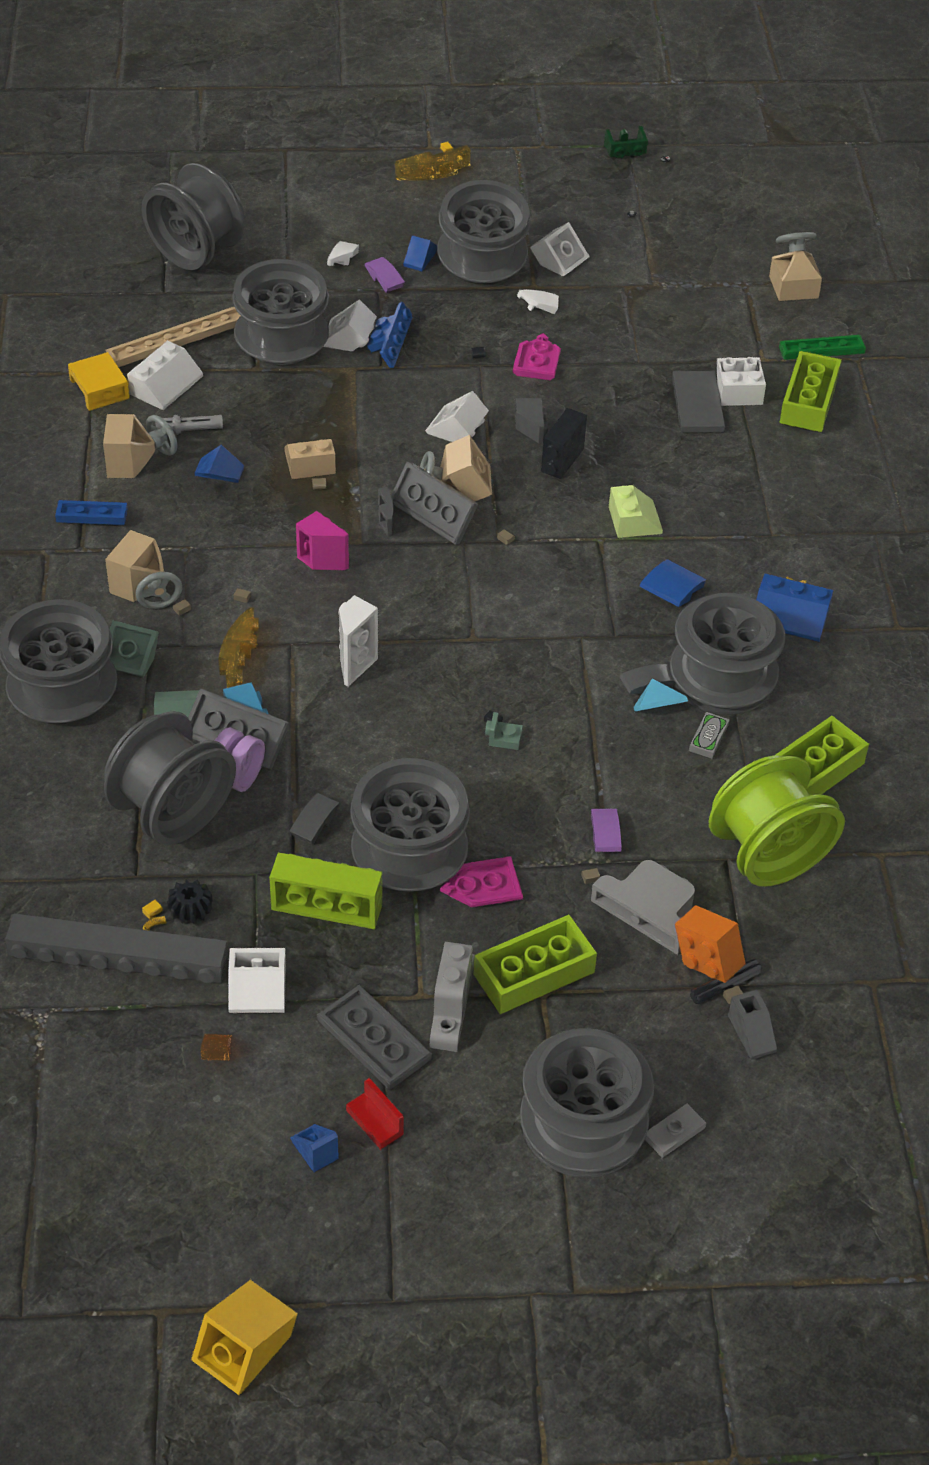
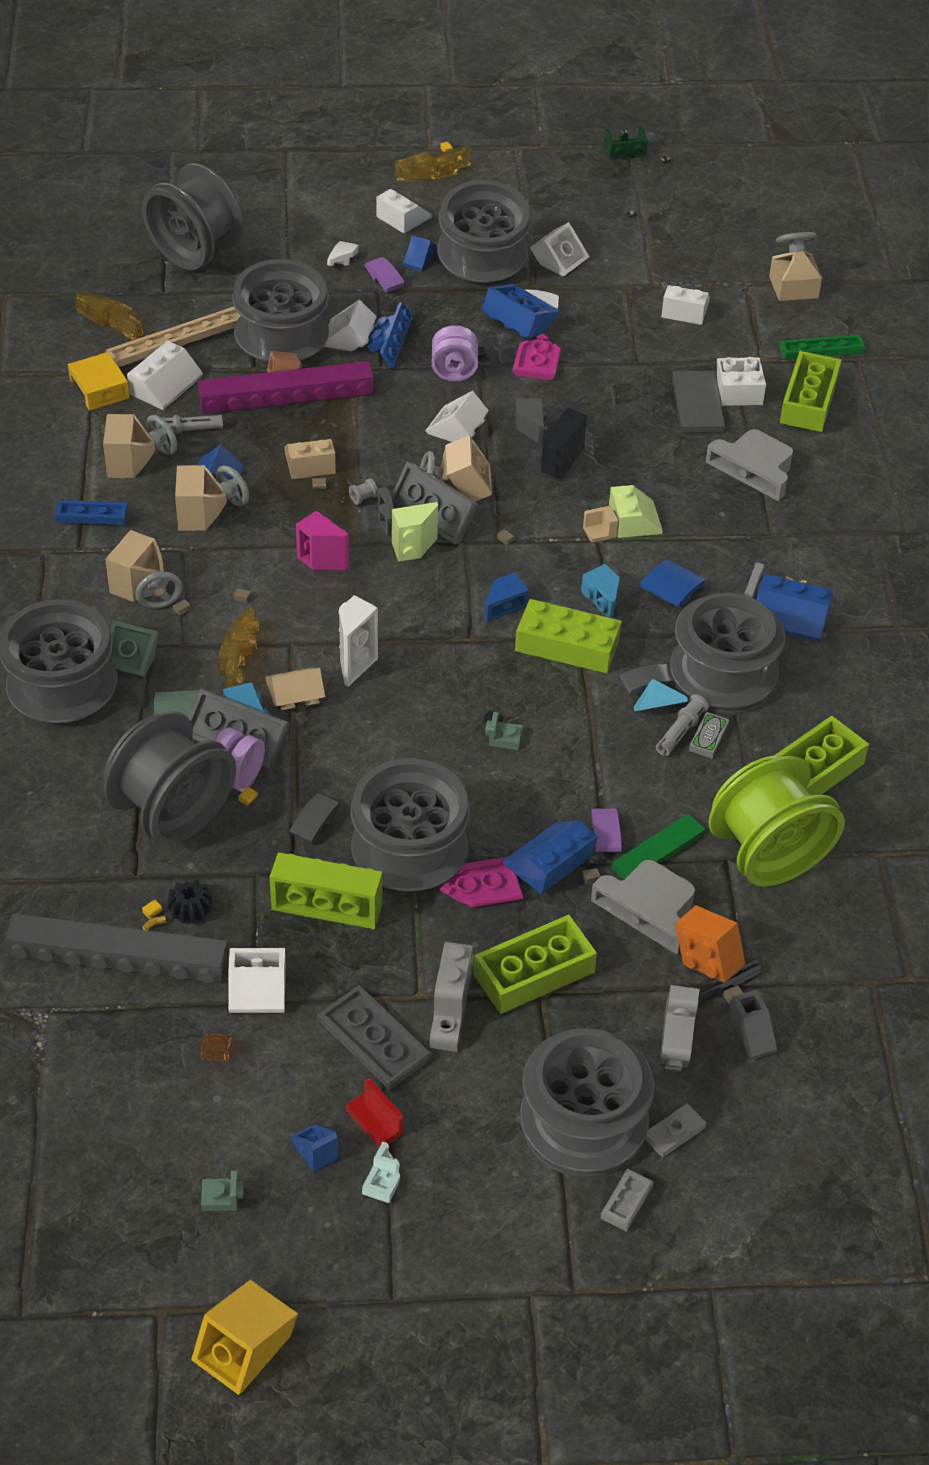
(108, 312): none -> clear yellow slope
(203, 497): none -> tan piece
(221, 1193): none -> sand green bracket
(248, 796): none -> yellow piece
(283, 361): none -> nougat brick
(285, 387): none -> magenta brick
(296, 687): none -> tan slope
(363, 491): none -> light grey bush
(383, 1176): none -> light aqua slope
(400, 211): none -> white slope
(414, 530): none -> yellowish green slope
(454, 353): none -> lavender wheel
(506, 596): none -> blue slope
(519, 310): none -> blue slope
(553, 854): none -> blue slope
(568, 636): none -> lime brick
(600, 524): none -> tan panel
(601, 588): none -> dark azure slope
(626, 1200): none -> light grey plate
(660, 846): none -> green tile
(678, 1027): none -> light grey brick
(685, 304): none -> white slope
(687, 718): none -> light grey pin
(754, 461): none -> light grey brick
(755, 581): none -> light grey tile

